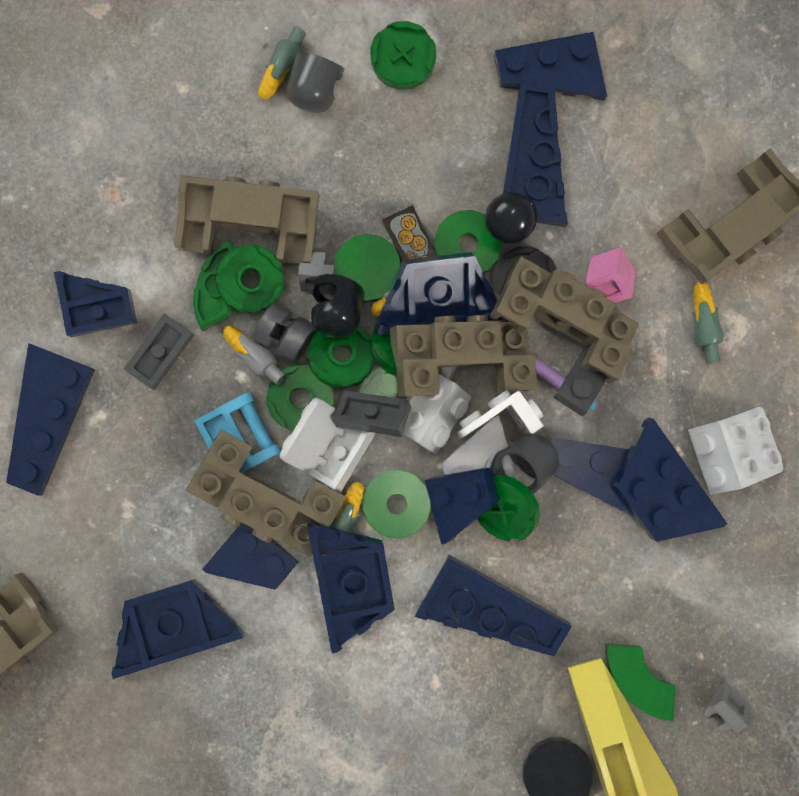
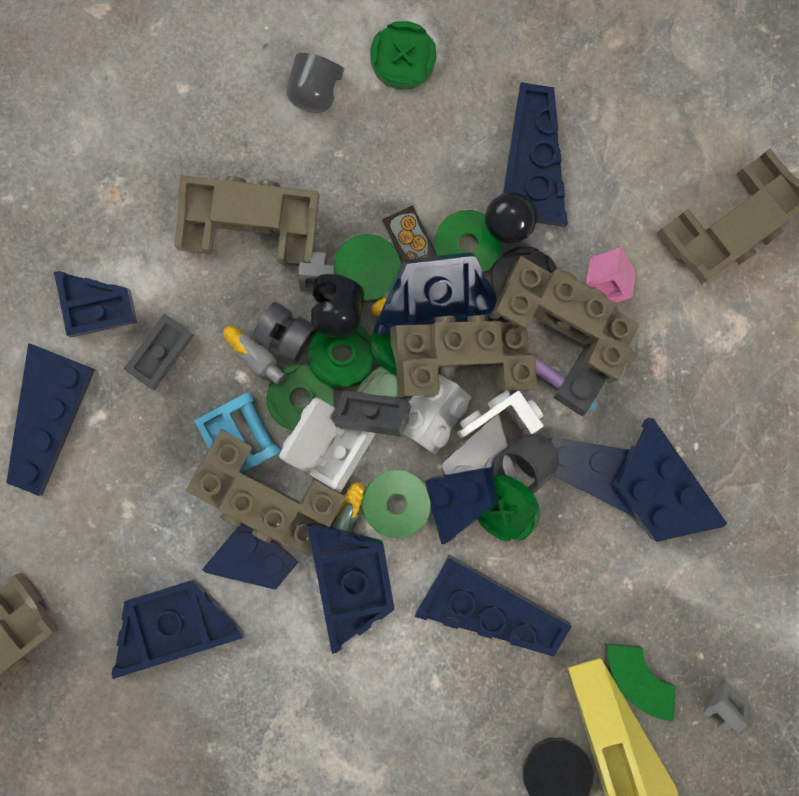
(207, 303): green tile -> none
(229, 278): green tile -> none
(281, 63): sand green piece -> none
(563, 63): dark blue wing -> none
(706, 322): sand green piece -> none
(736, 451): white bracket -> none

